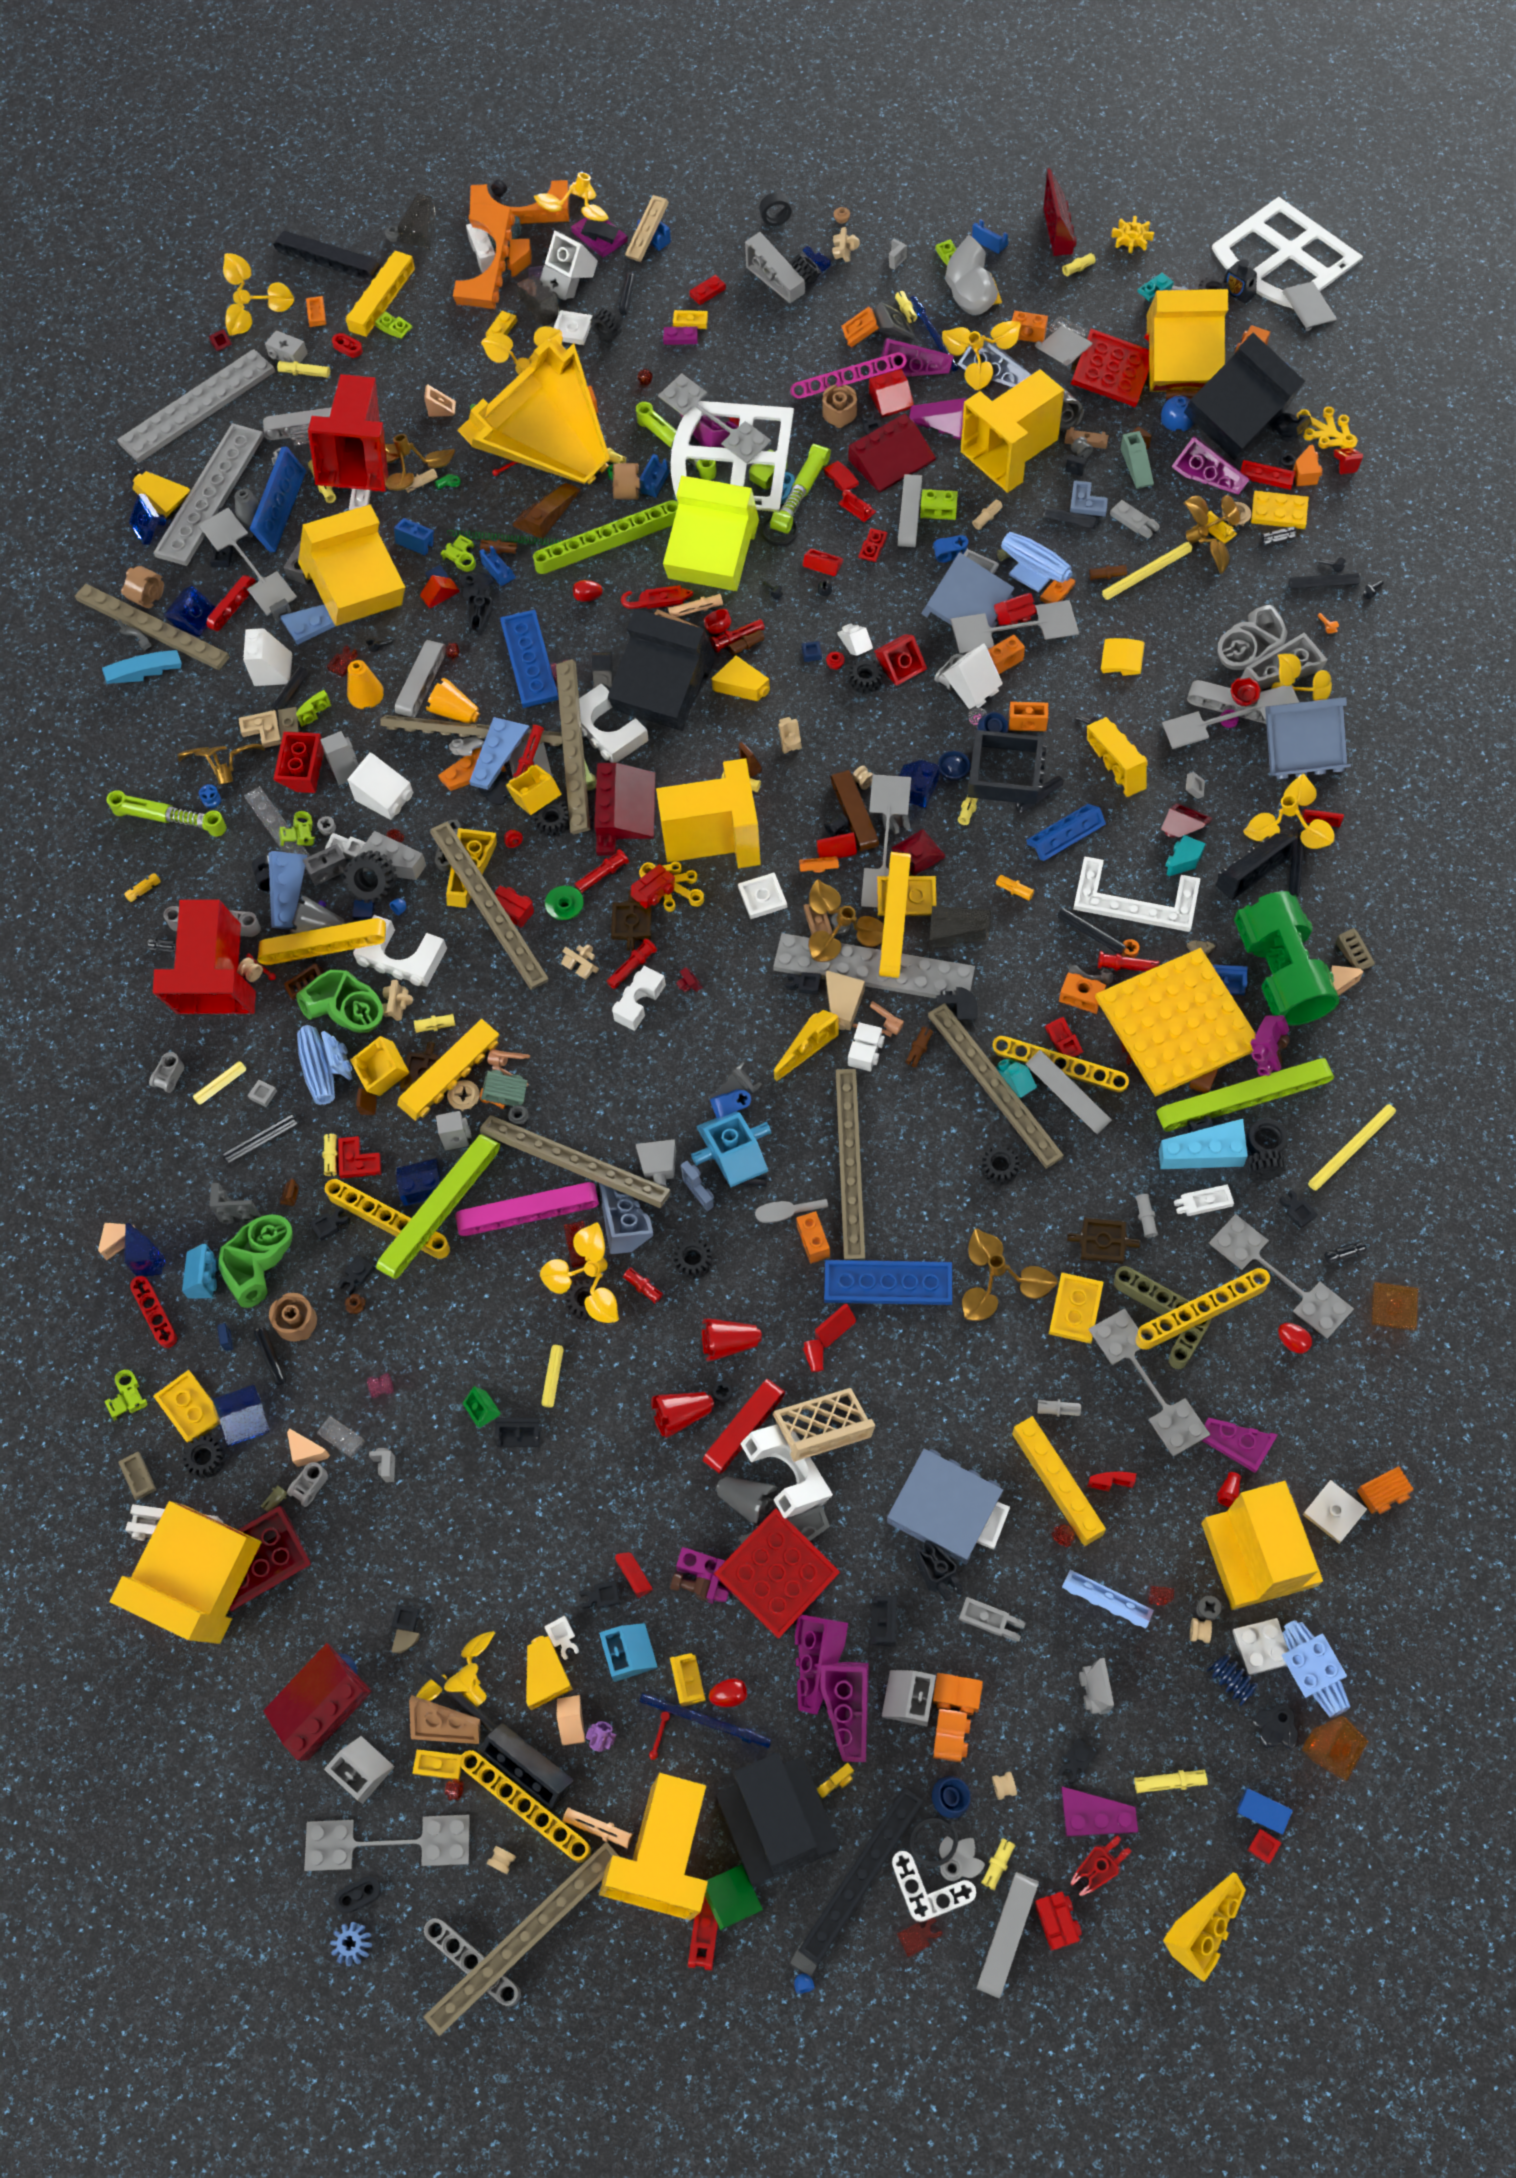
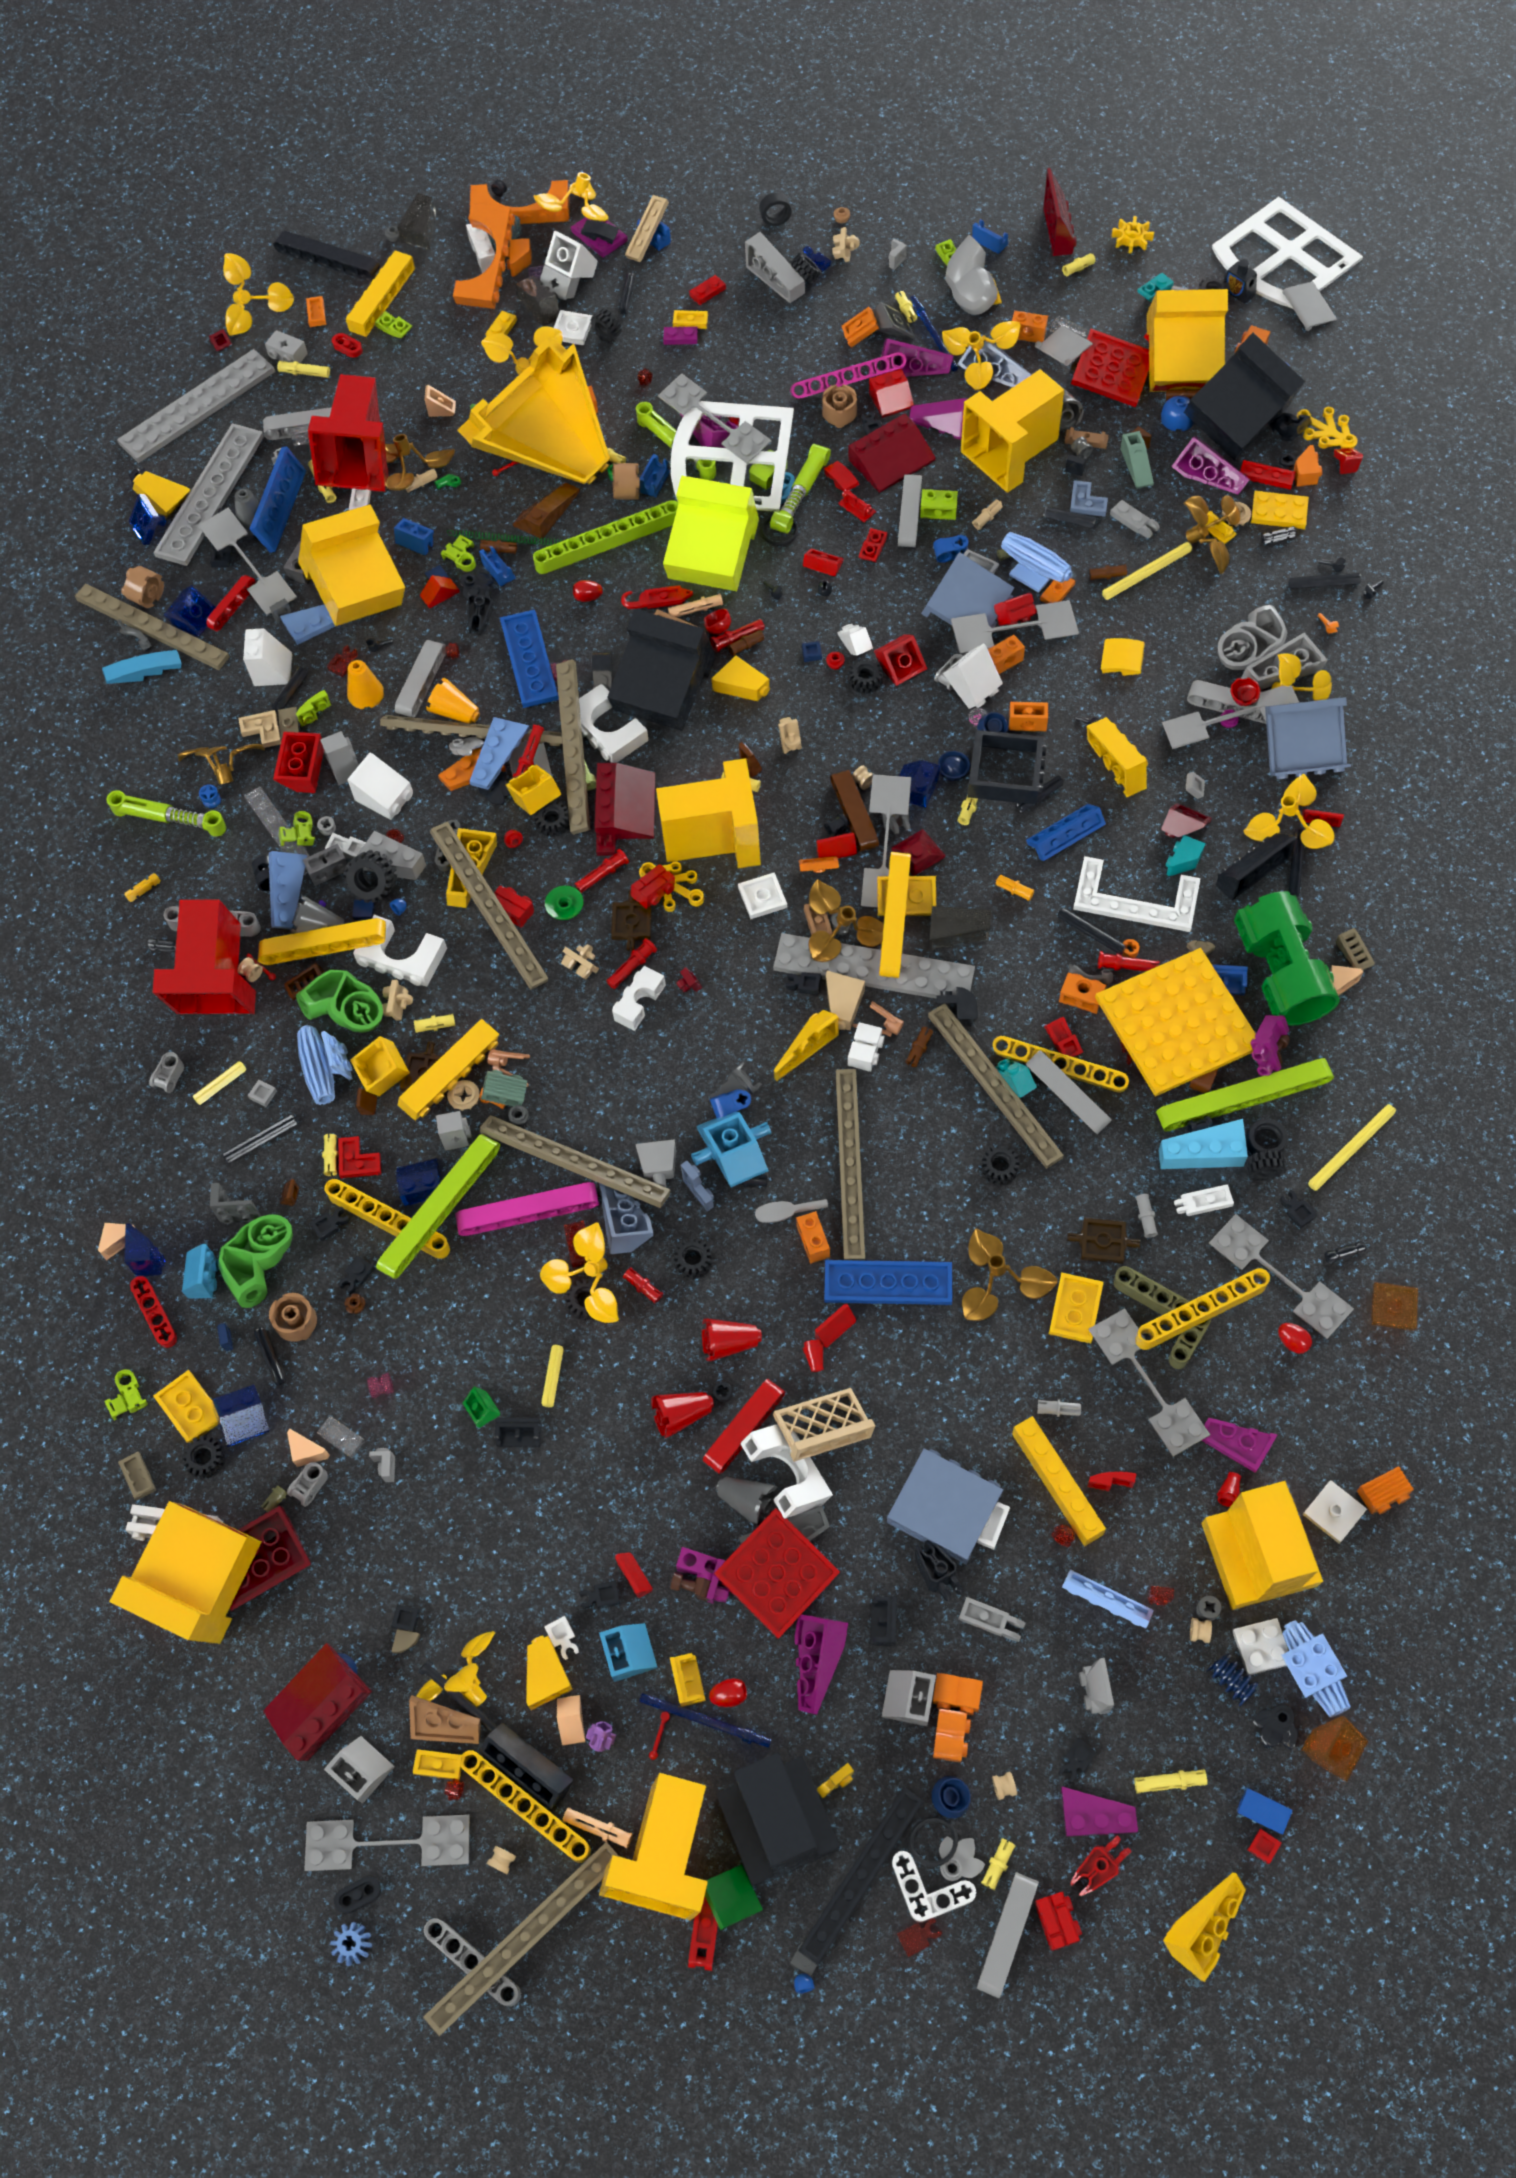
(846, 1698): magenta wedge -> none

